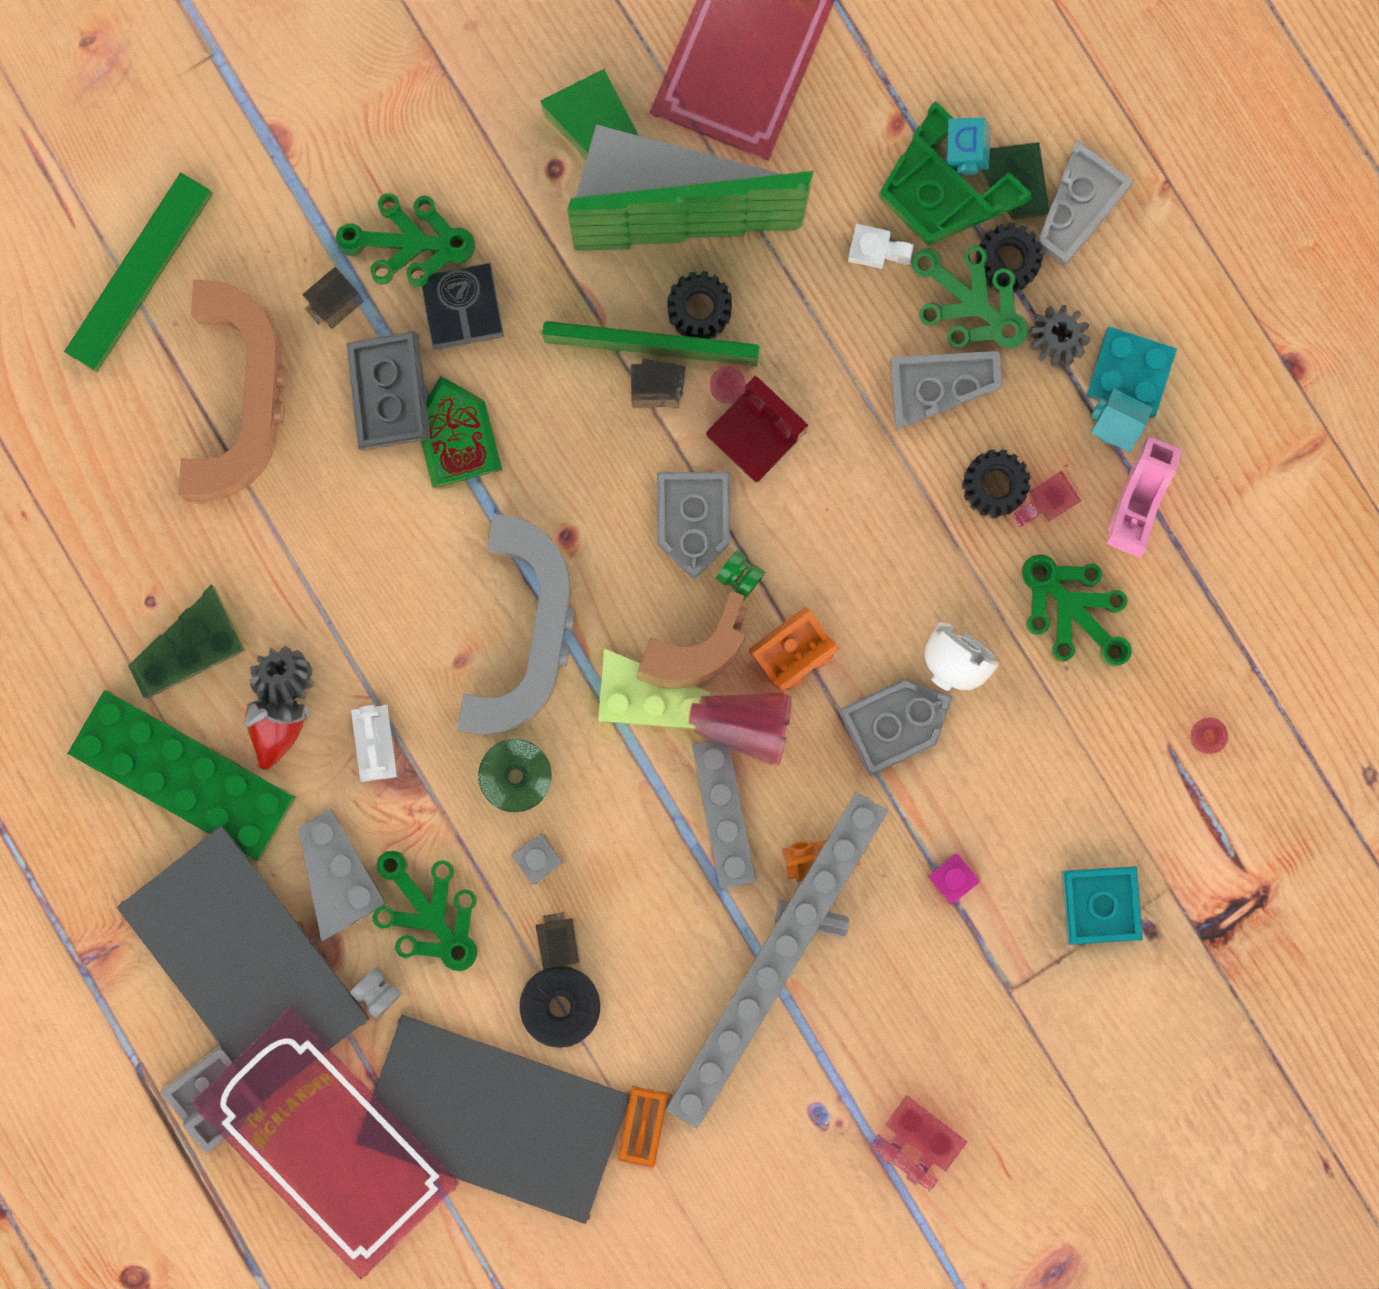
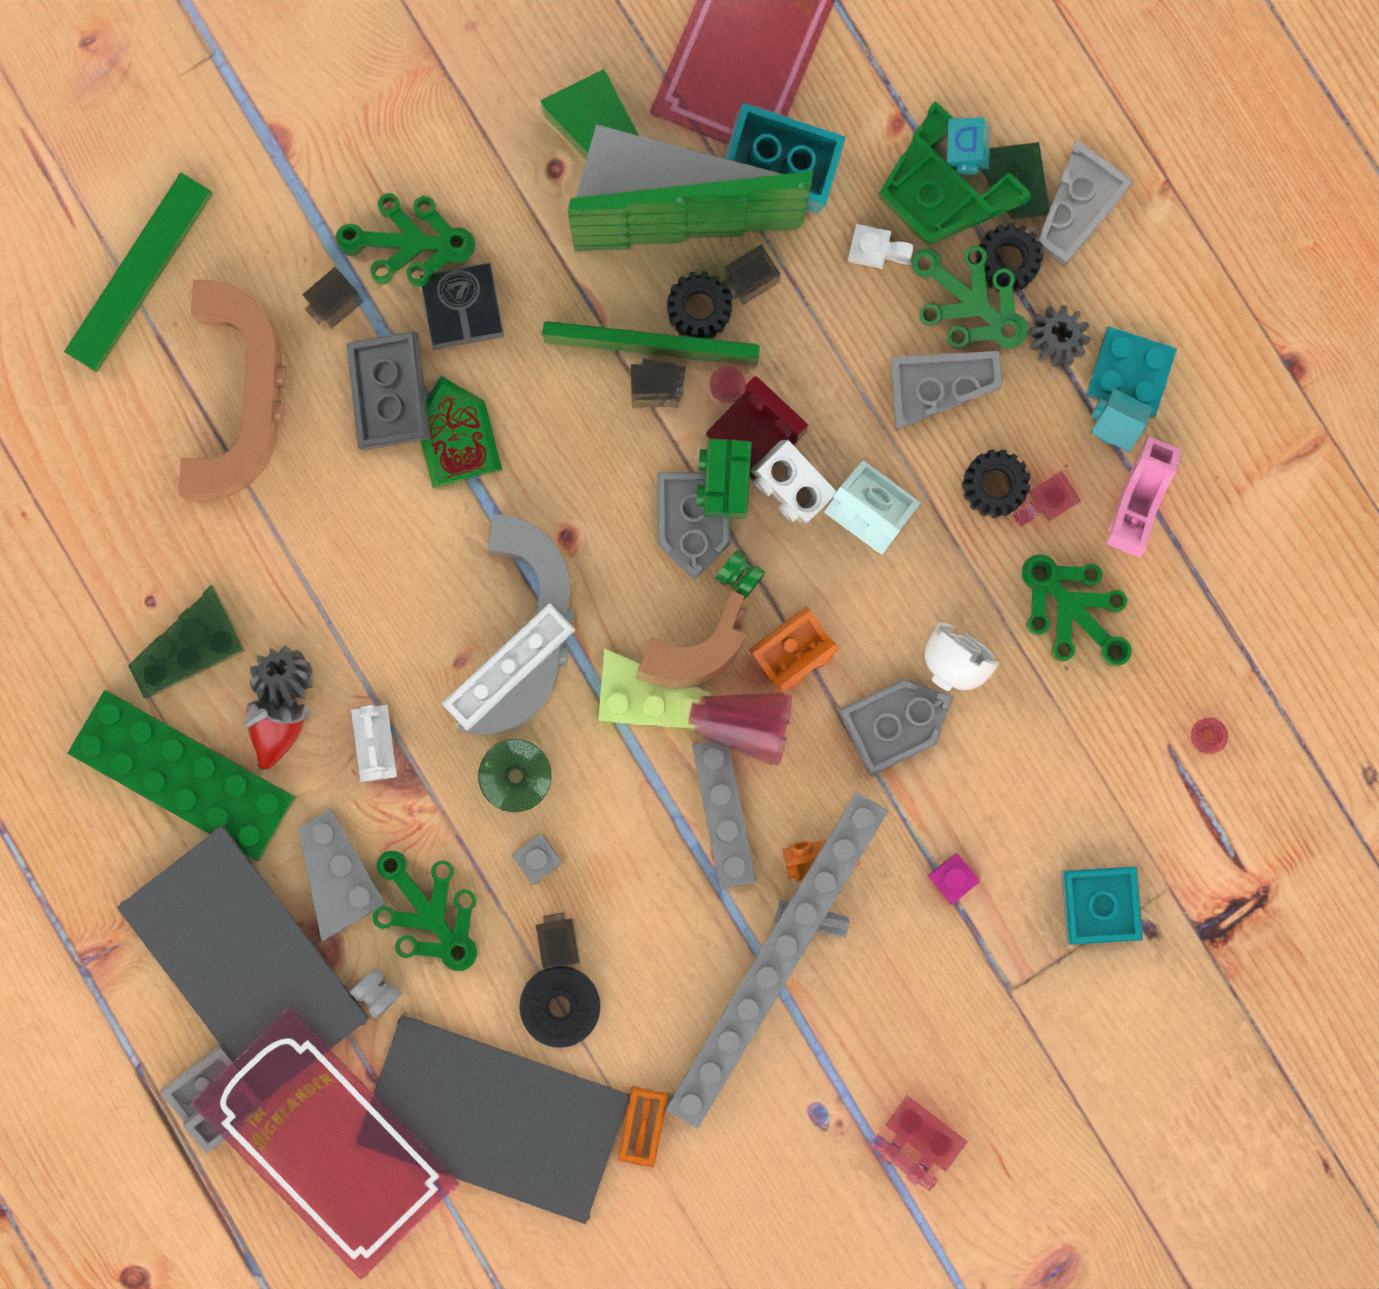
(508, 667): none -> white tile
(726, 478): none -> green brick
(751, 275): none -> clear smoke brick
(786, 147): none -> teal brick
(798, 475): none -> white brick
(872, 507): none -> light aqua bracket

